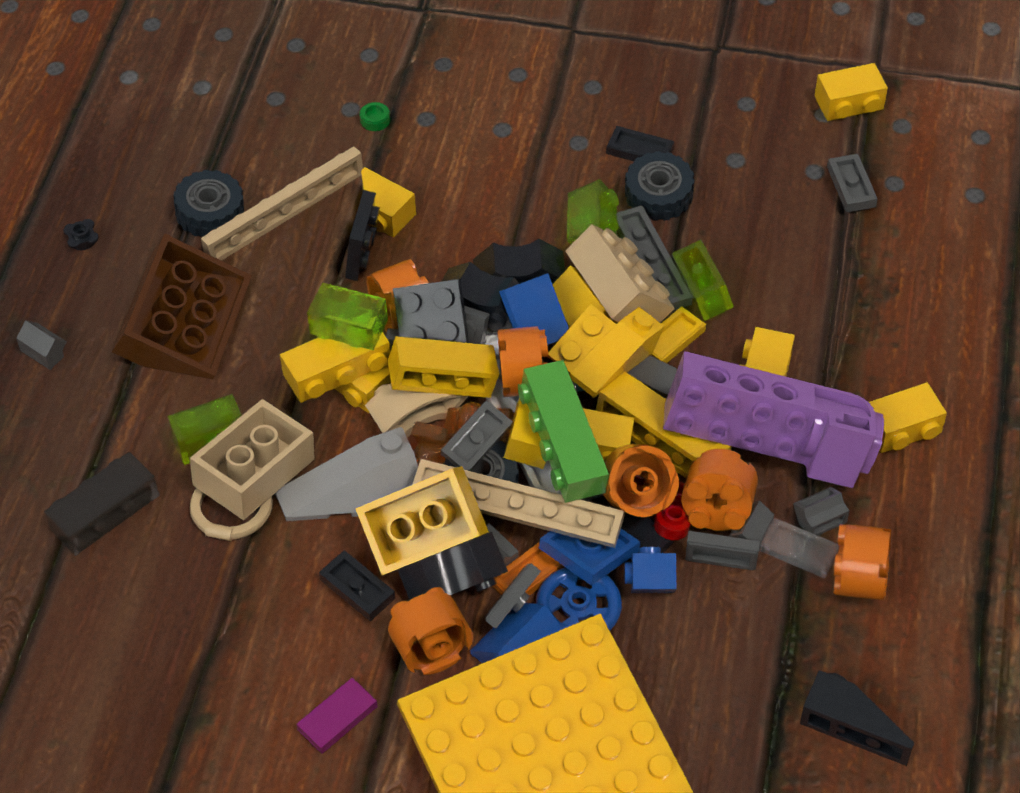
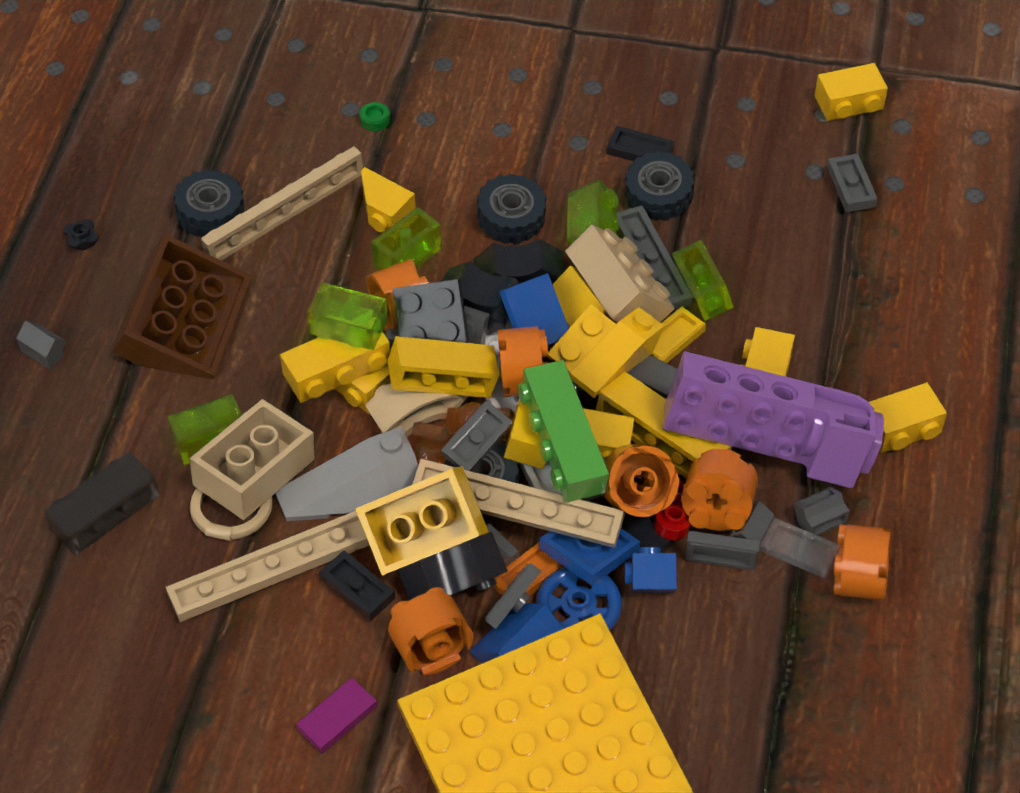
(266, 566): none -> tan plate
(362, 236): black plate -> none
(412, 237): none -> clear neon green brick
(511, 208): none -> black wheel
(849, 715): black slope -> none

